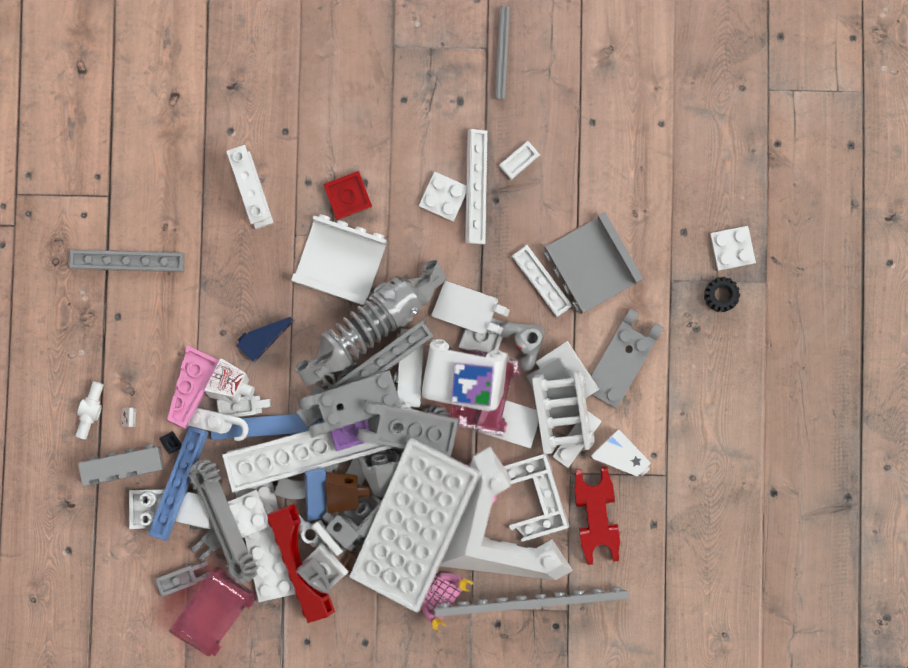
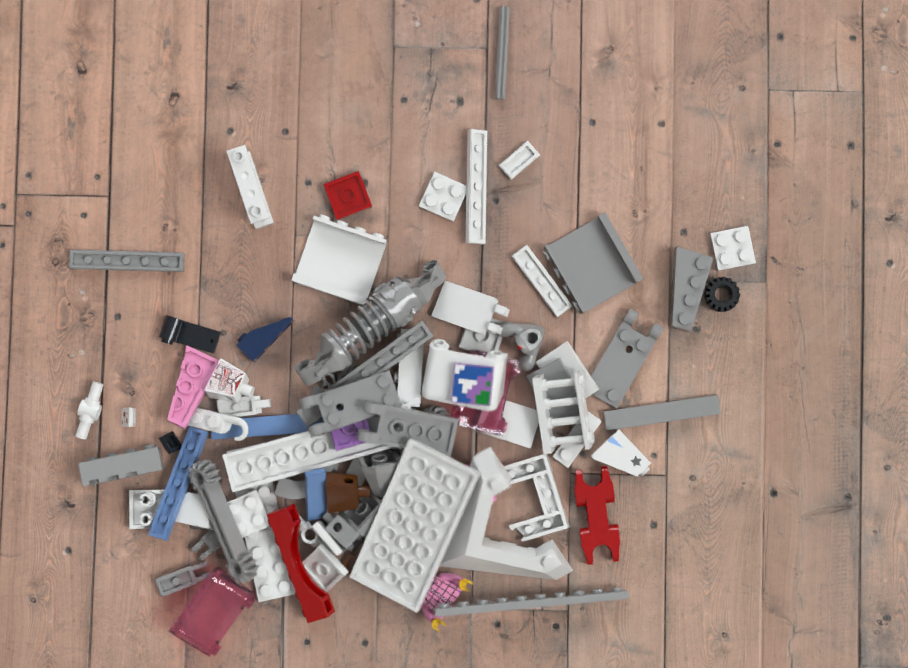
(189, 334): none -> black door
(314, 576): light grey plate -> none
(662, 412): none -> light grey tile
(689, 280): none -> light grey wedge

